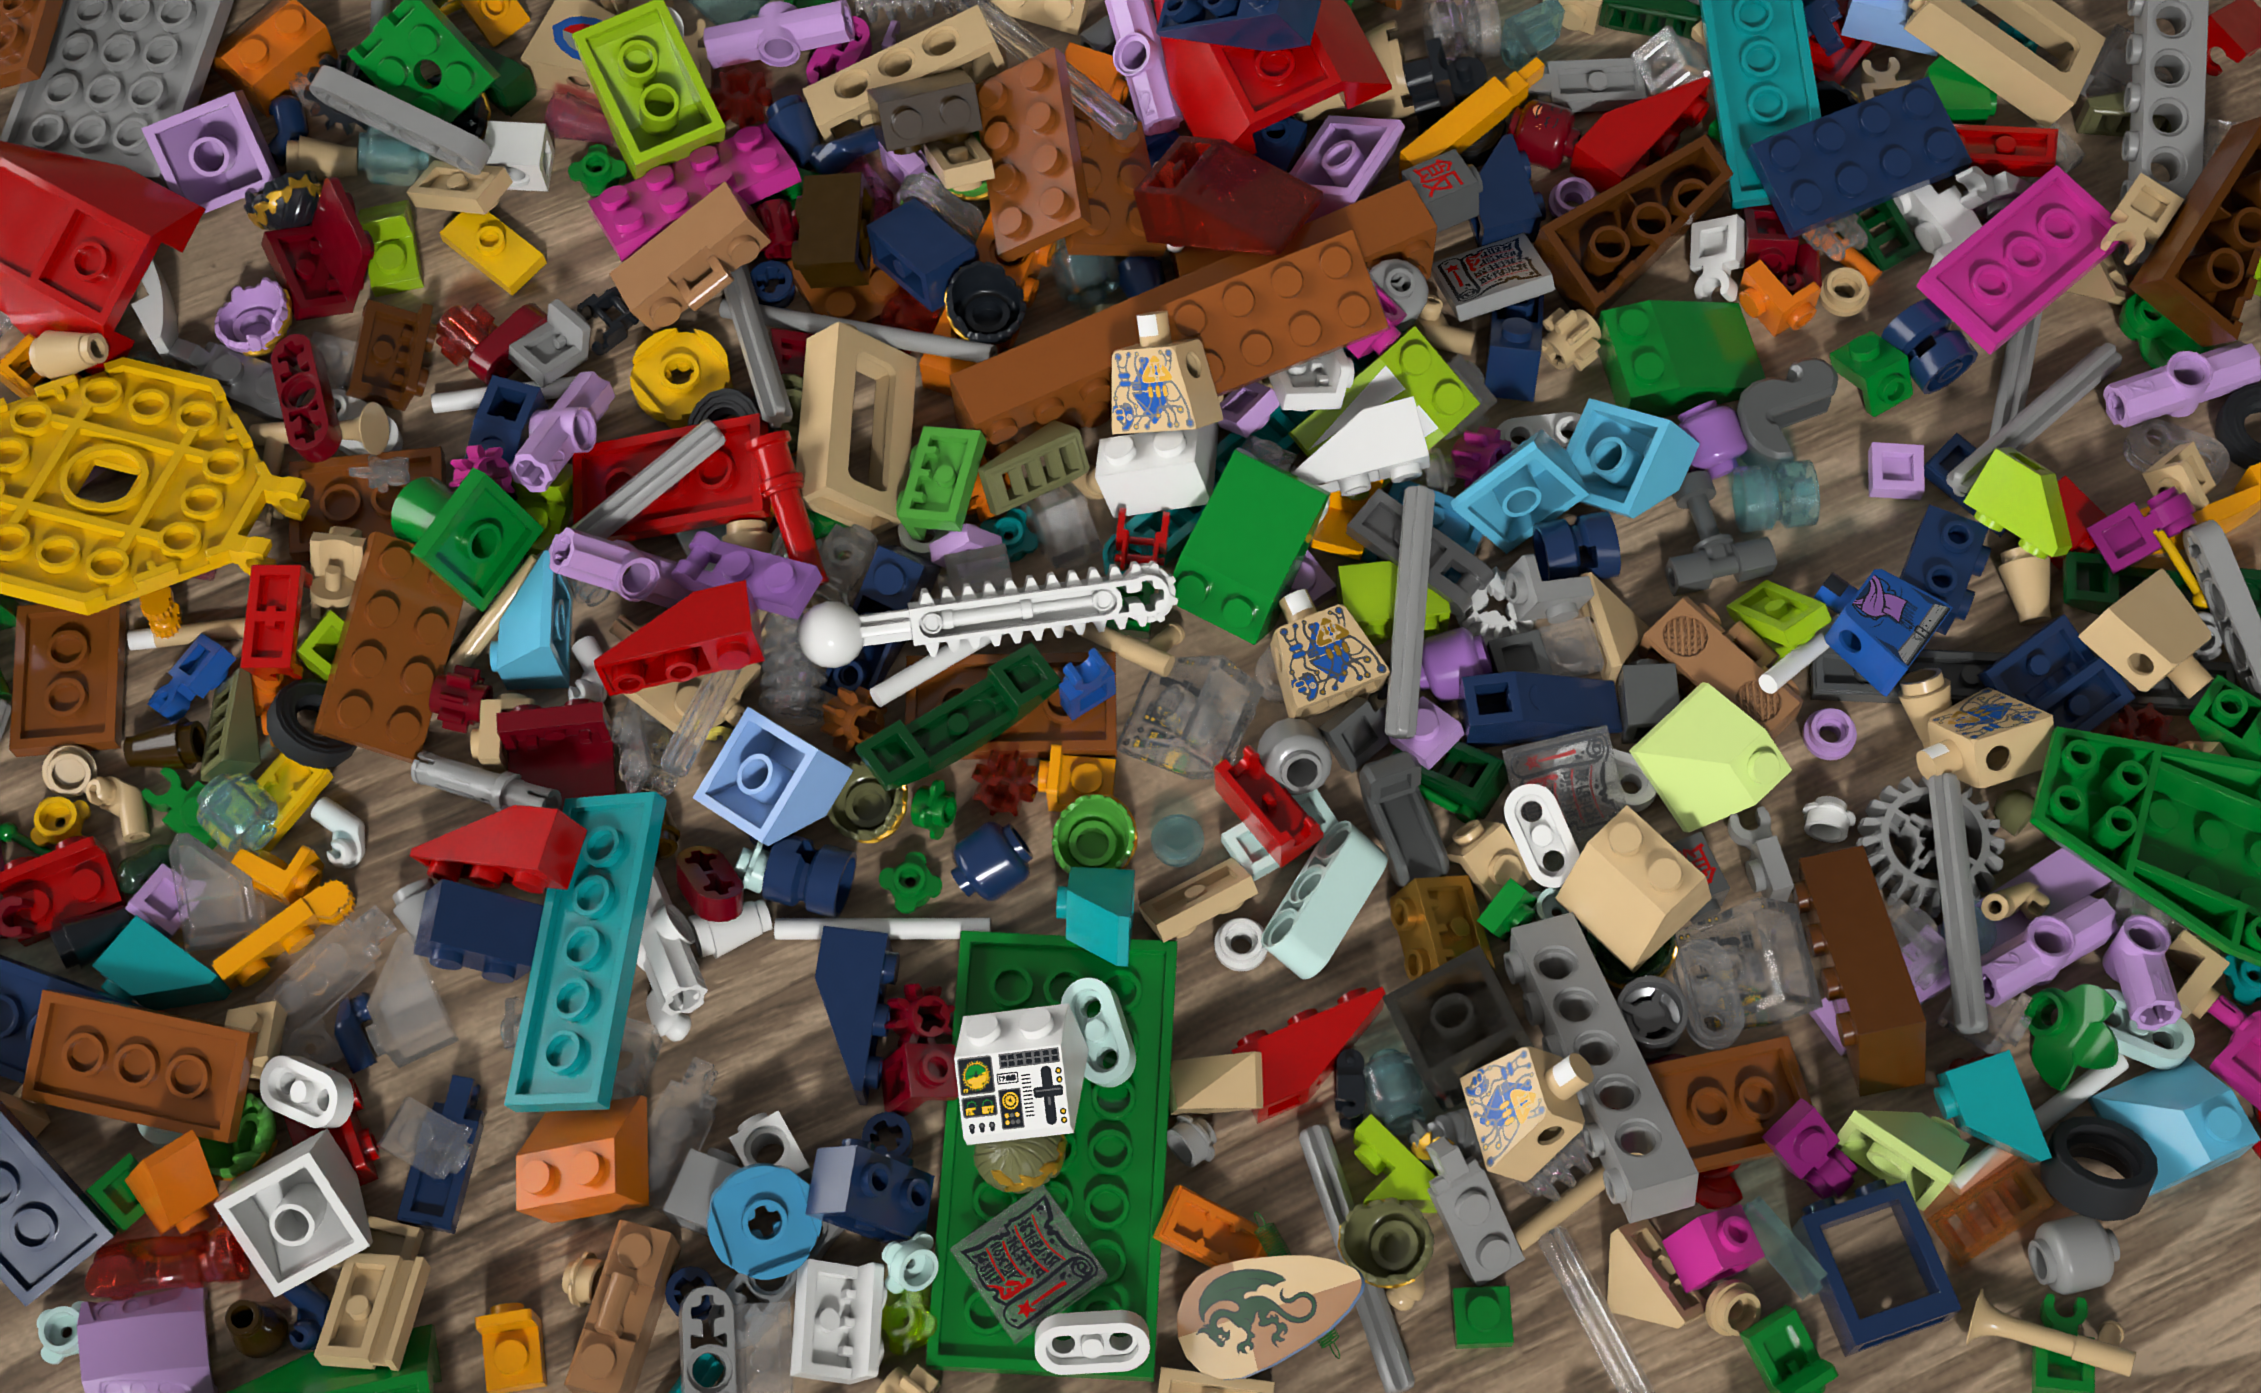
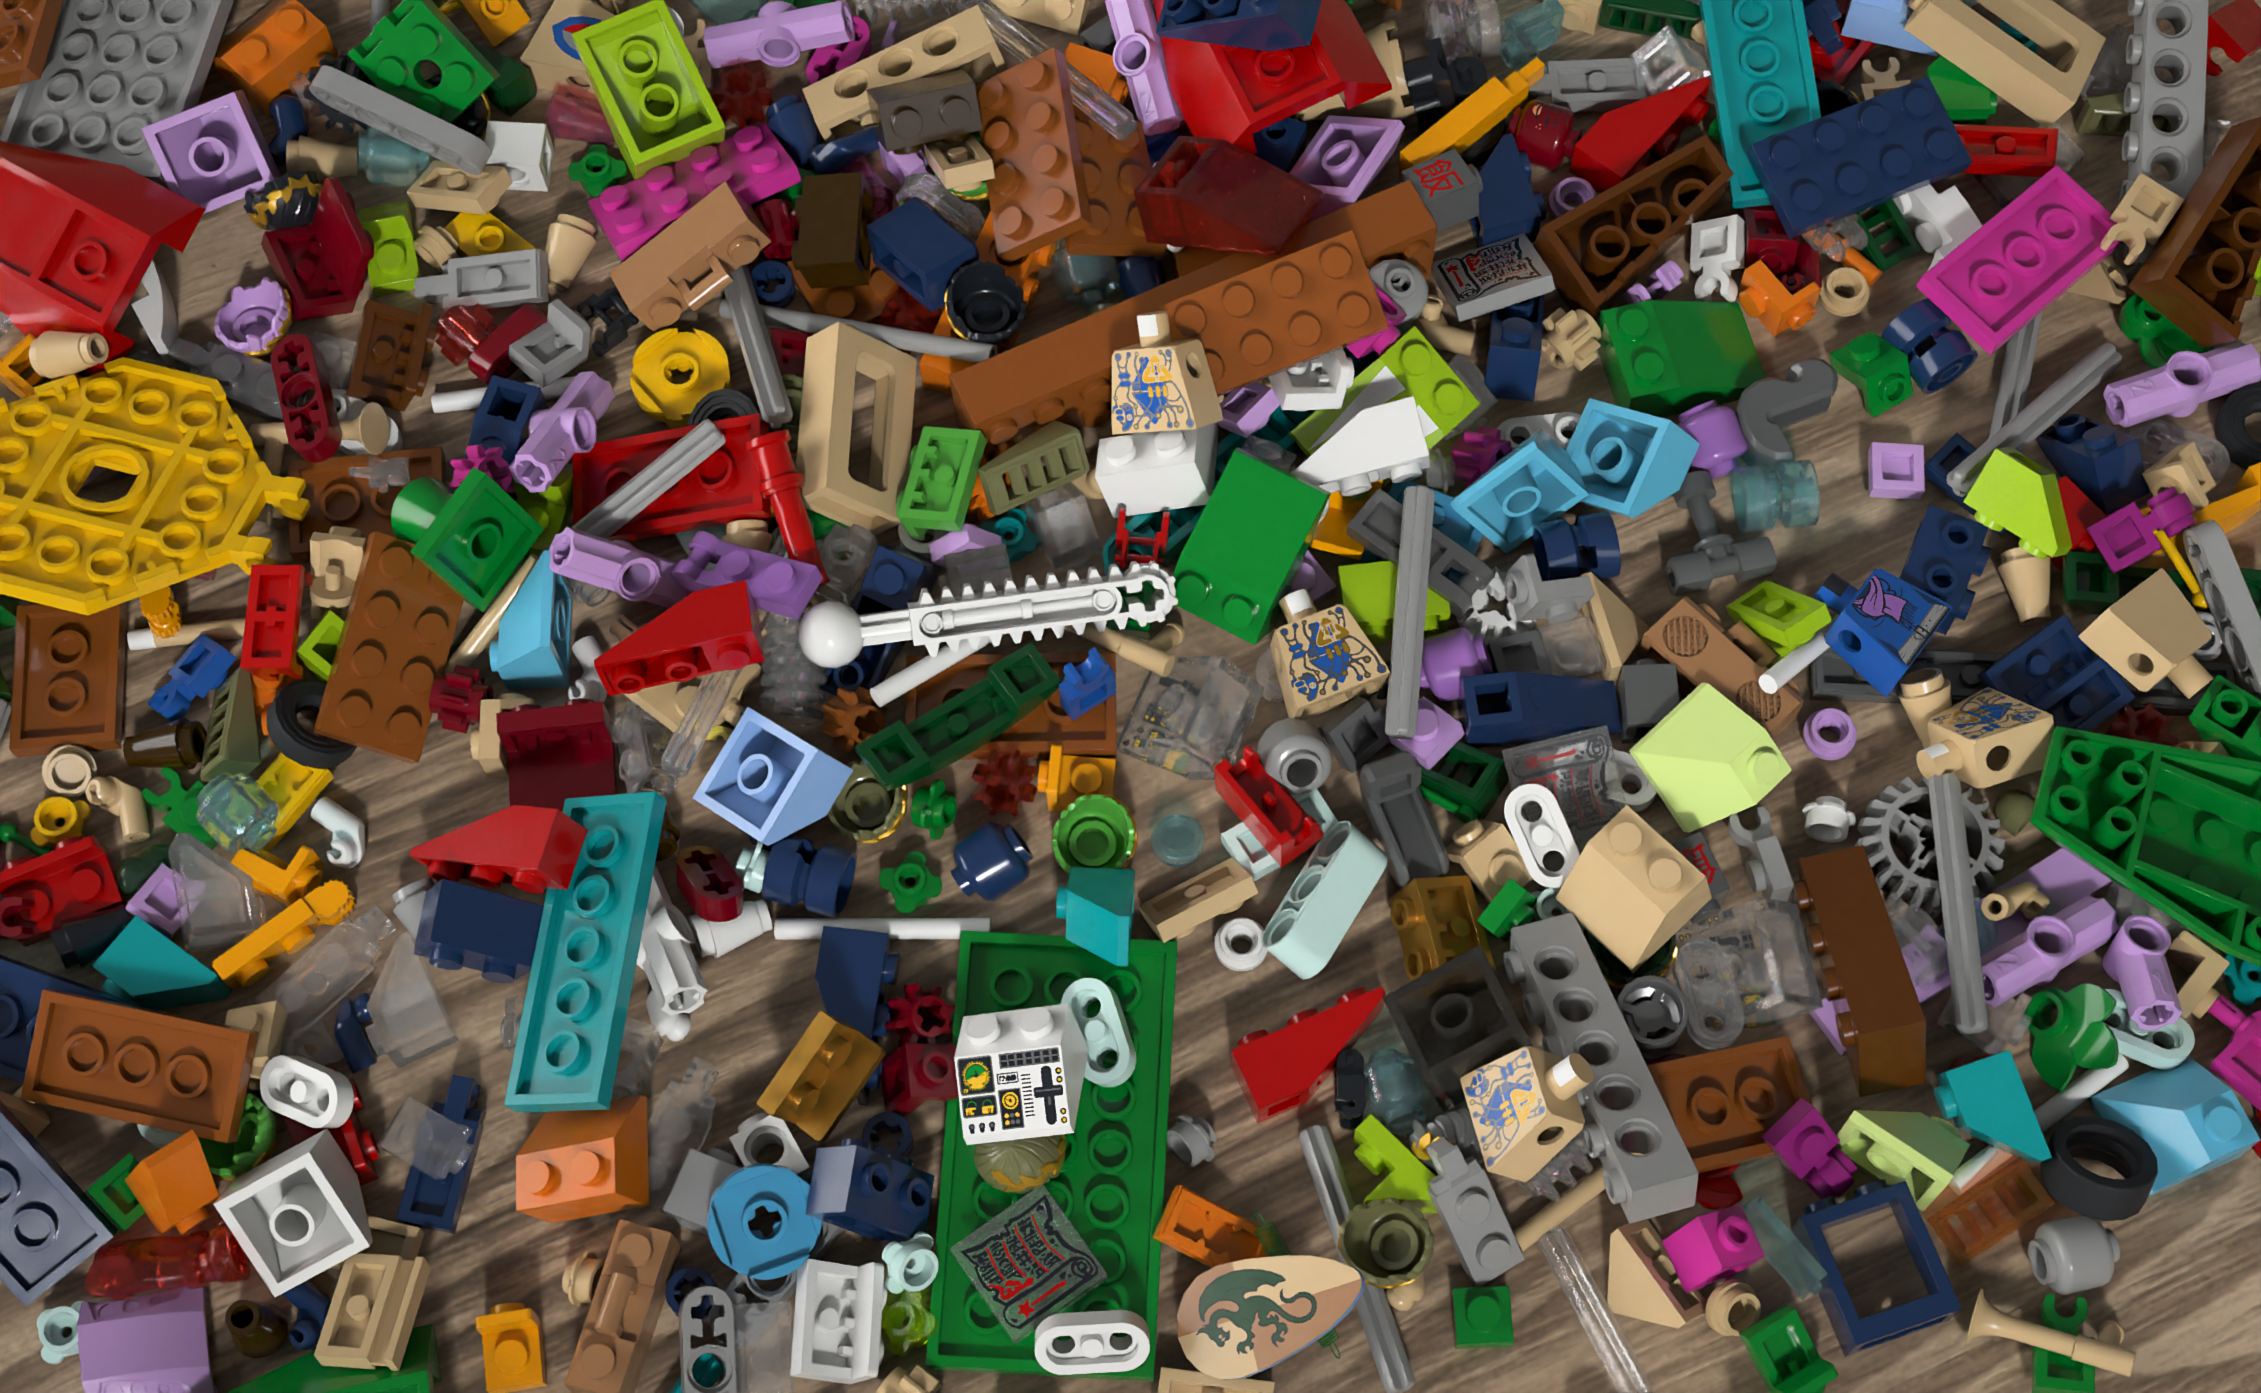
(435, 246): none -> tan plate
(480, 784): light grey pin -> none
(488, 280): none -> light grey hinge
(567, 249): none -> tan cone
(822, 1076): none -> pearl gold bracket
(1216, 1084): tan slope -> none
(1659, 284): none -> lavender piece
(1989, 194): light grey plate -> none
(2096, 459): none -> dark blue slope

